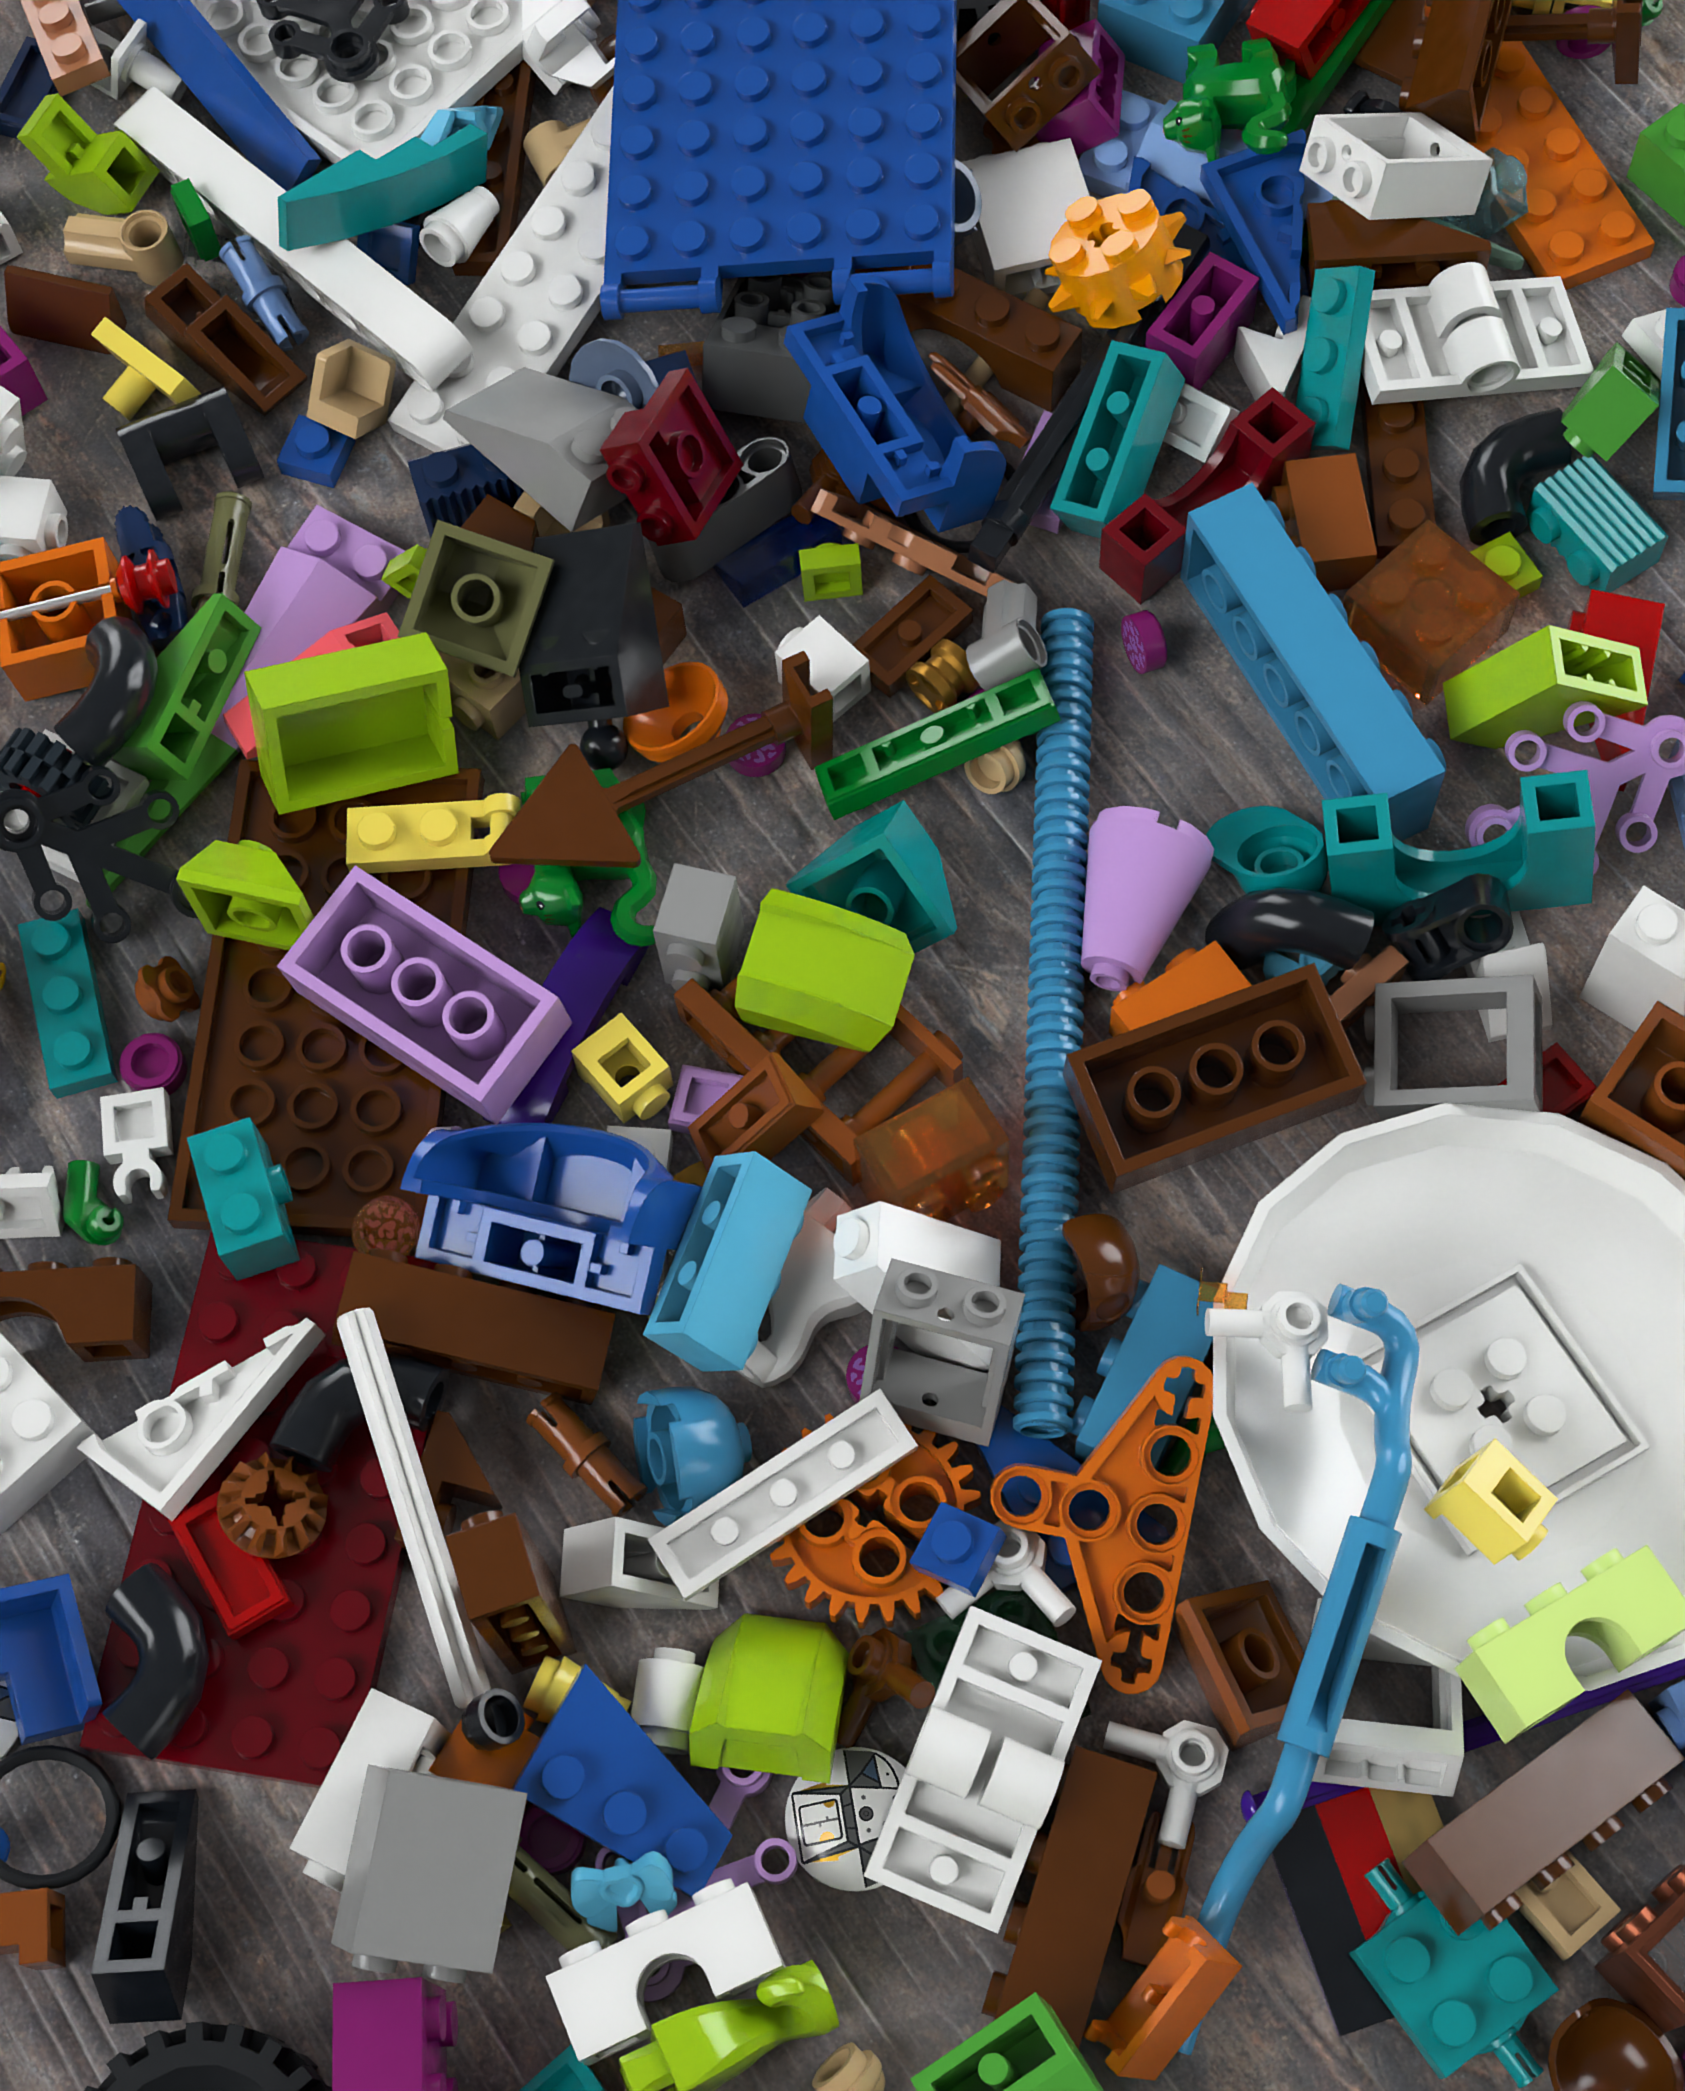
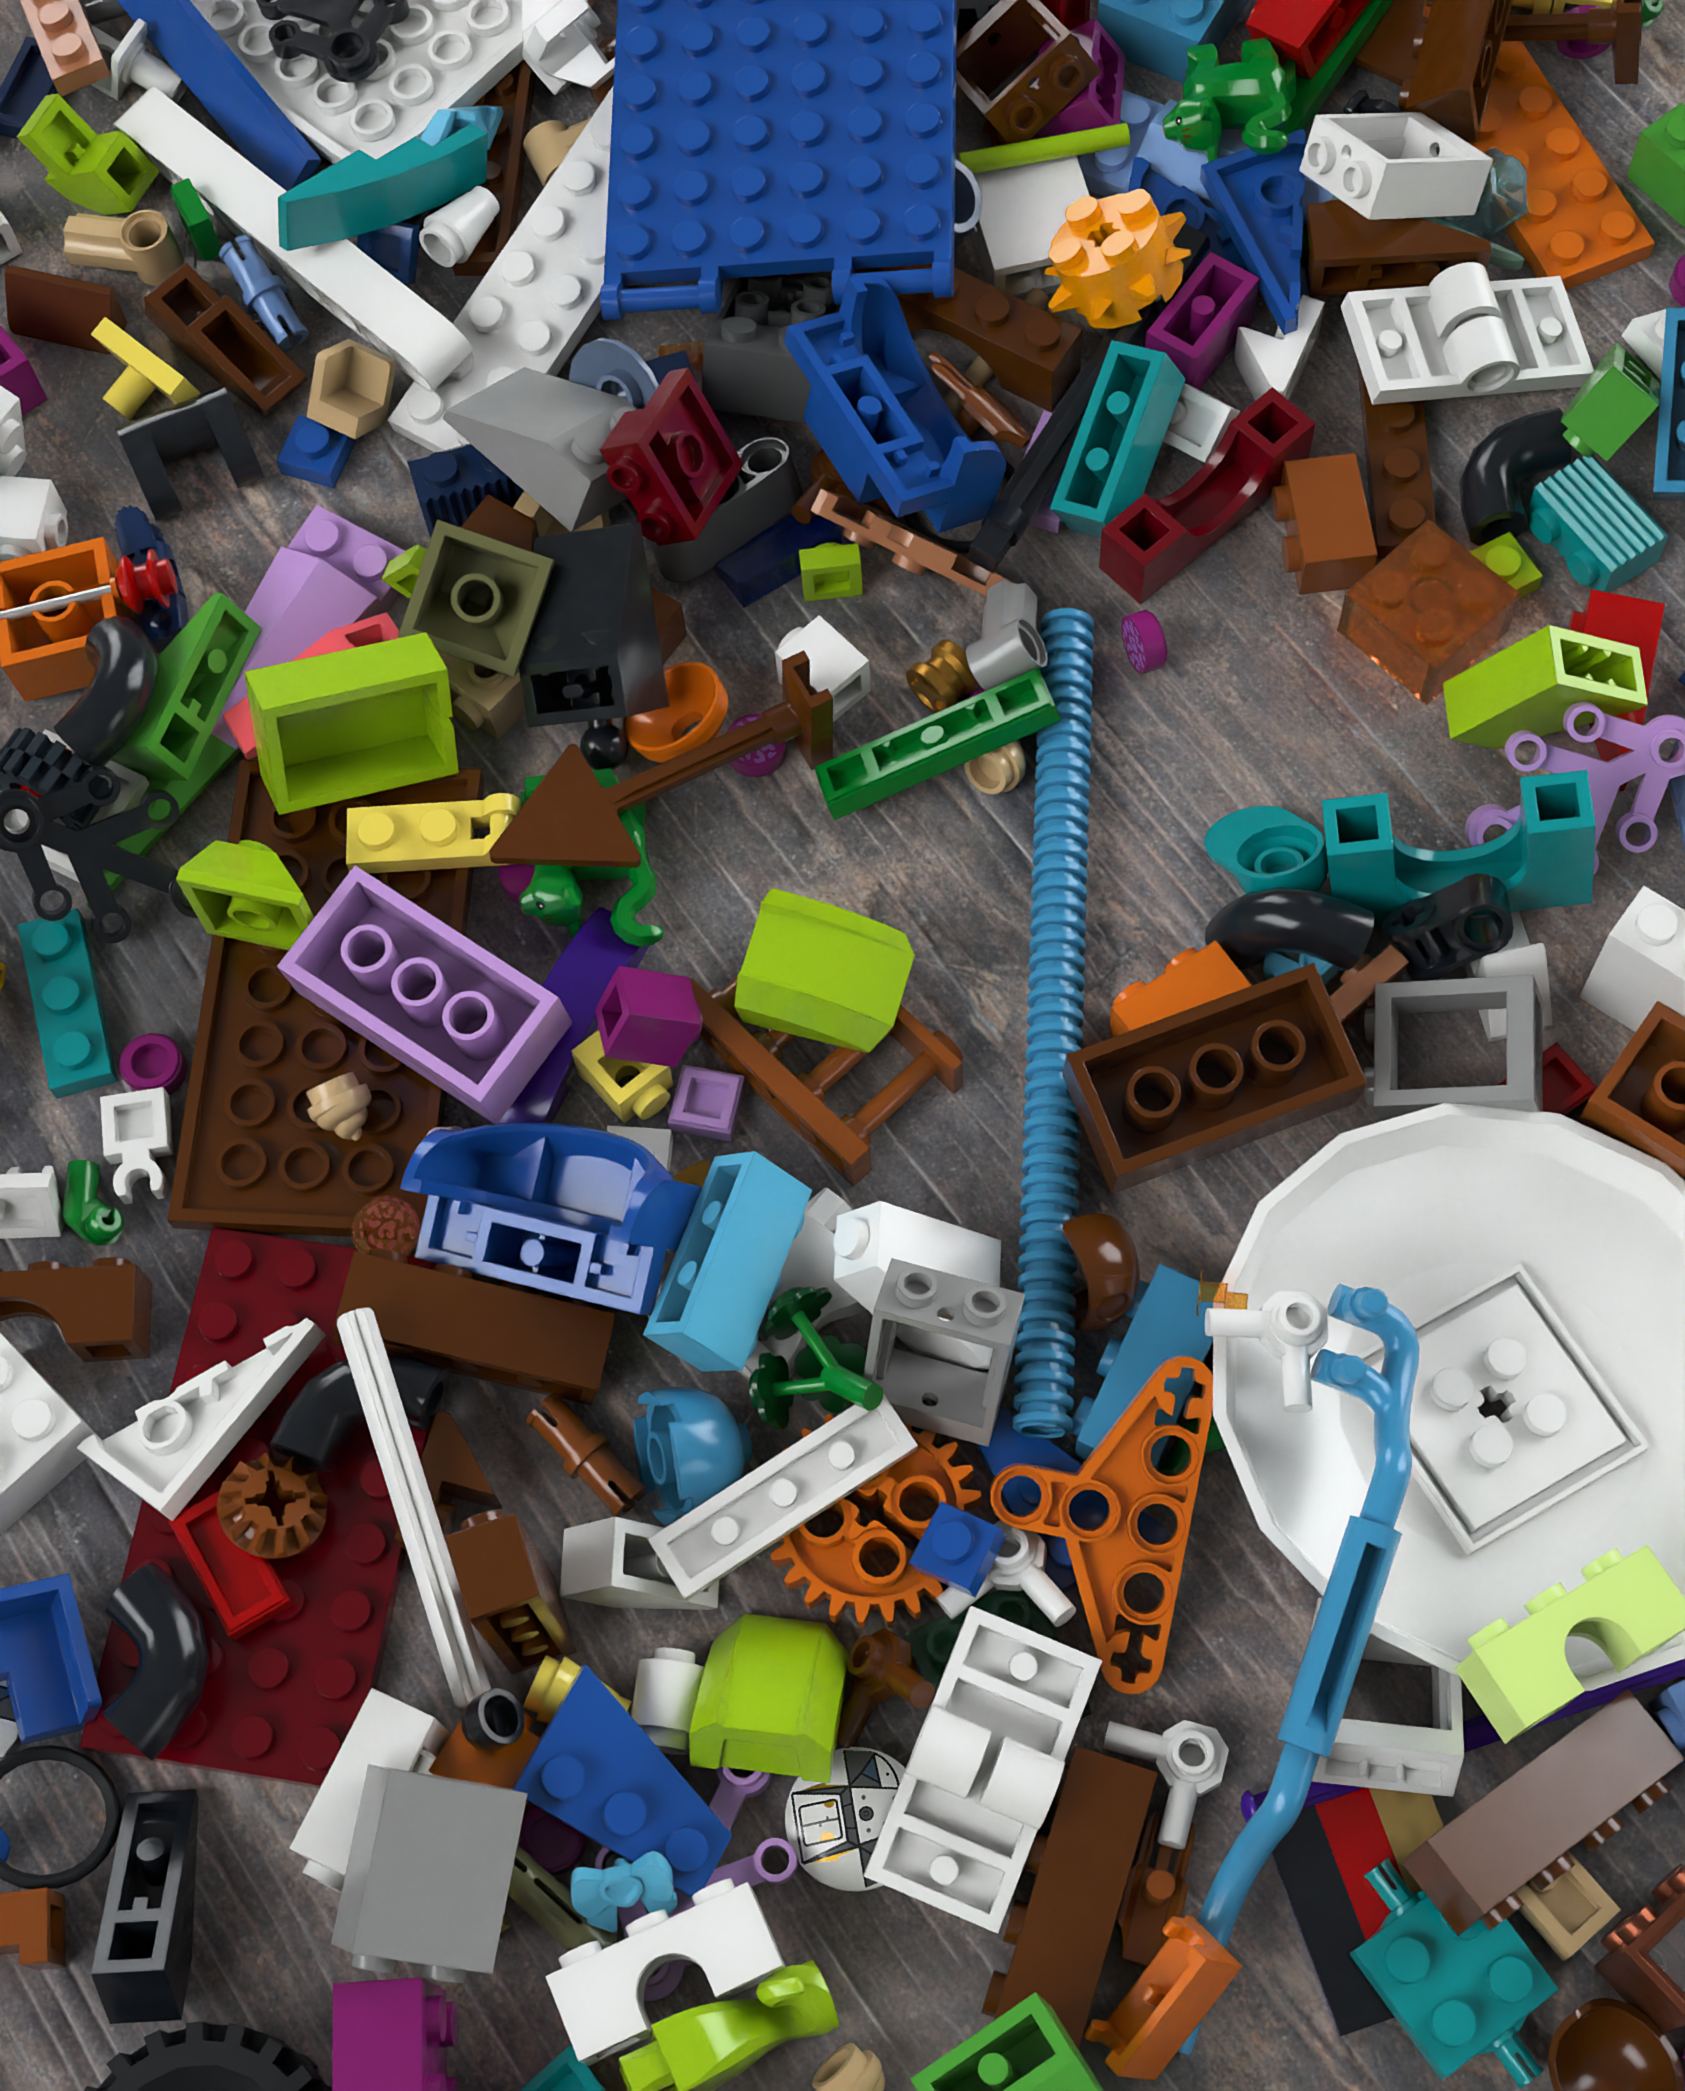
(165, 990): dark orange plate -> none
(228, 521): olive pin -> none
(244, 1198): teal brick -> none
(340, 1105): none -> tan plate
(648, 1017): none -> magenta brick
(699, 928): light grey brick -> none
(757, 1113): dark orange slope -> none
(828, 1368): none -> dark green plant
(886, 874): teal slope -> none
(911, 631): reddish brown plate -> none
(936, 1156): clear orange brick -> none
(1046, 148): none -> lime bar
(1136, 891): lavender cone -> none
(1241, 1658): dark orange slope -> none
(1307, 661): dark azure brick -> none
(1334, 353): teal plate -> none
(1495, 1503): light yellow brick -> none

